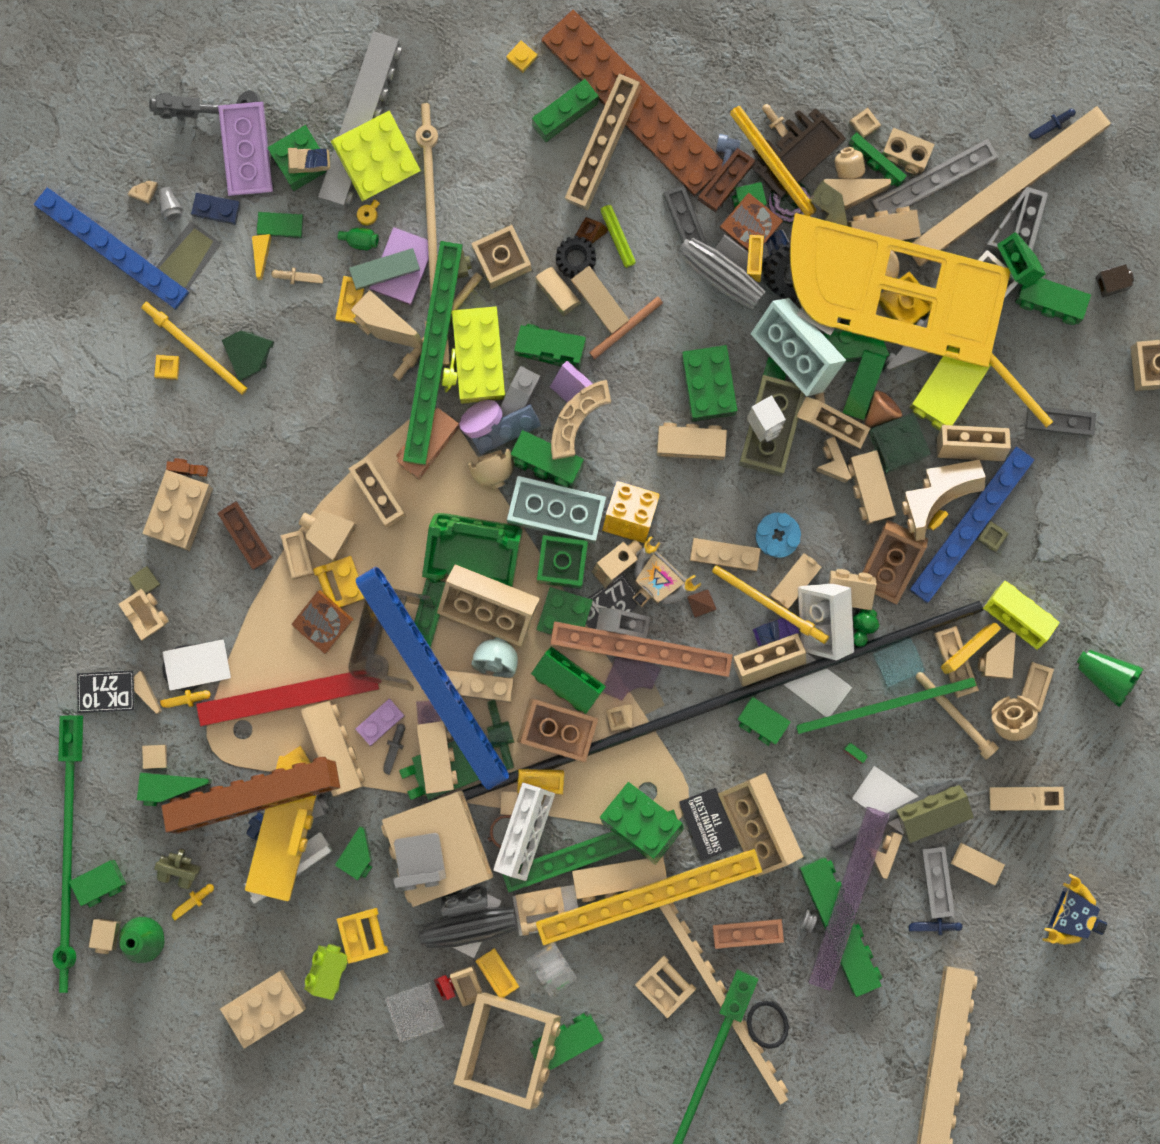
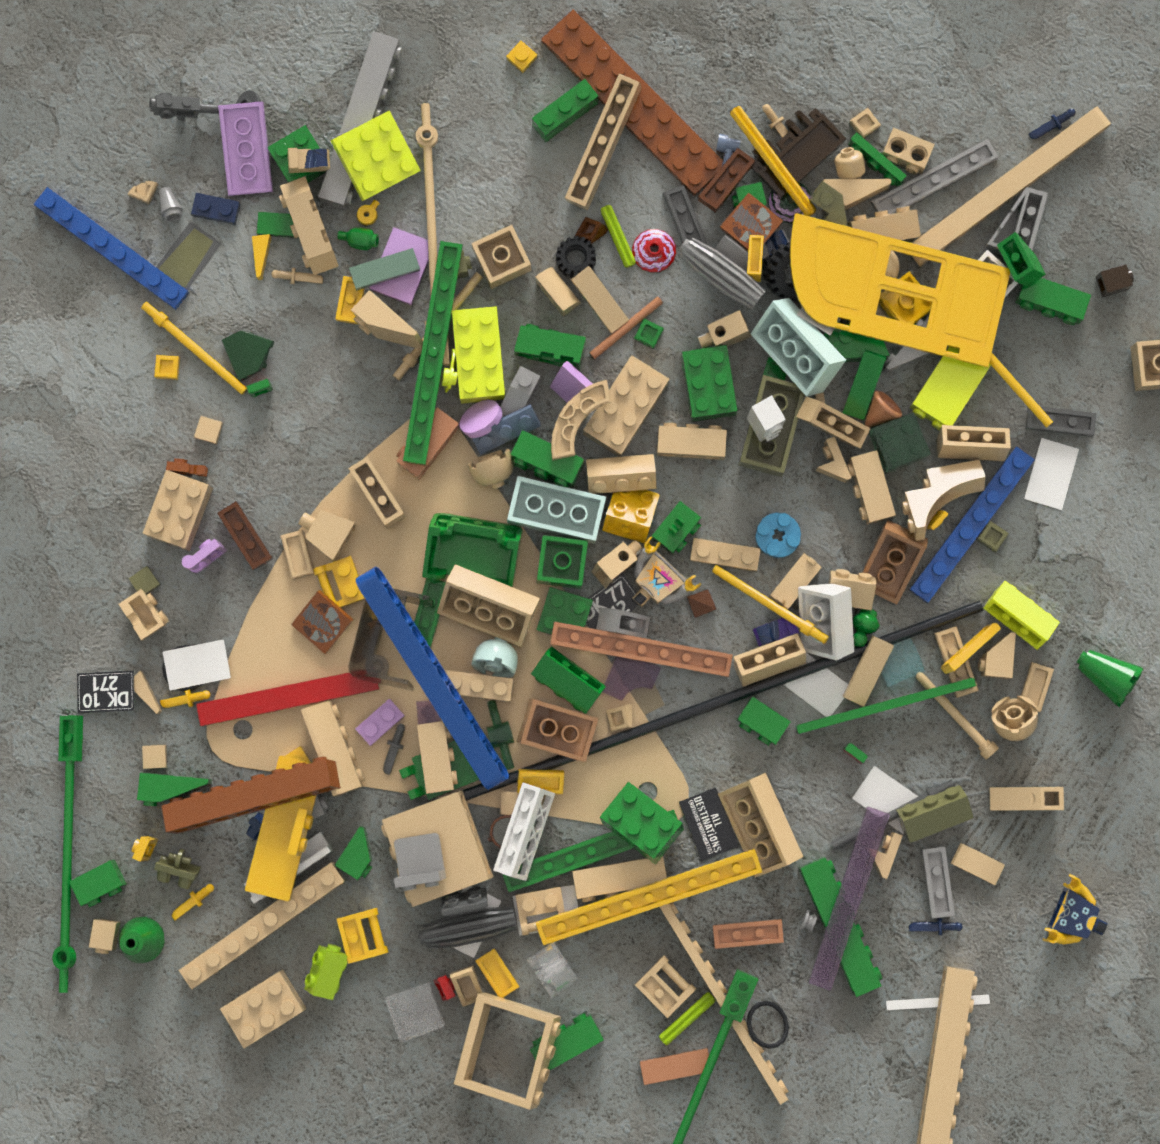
(144, 848): none -> yellow plate
(208, 430): none -> tan tile
(208, 553): none -> lavender plate
(259, 388): none -> green tile
(262, 926): none -> tan brick
(308, 226): none -> tan brick
(621, 474): none -> tan brick
(632, 400): none -> tan brick
(648, 333): none -> green tile
(650, 260): none -> dish
(674, 1066): none -> nougat tile
(676, 528): none -> green brick
(687, 1018): none -> lime axle
(735, 329): none -> tan torso
(868, 671): none -> tan tile
(928, 1002): none -> white sticker
(1051, 474): none -> white sticker

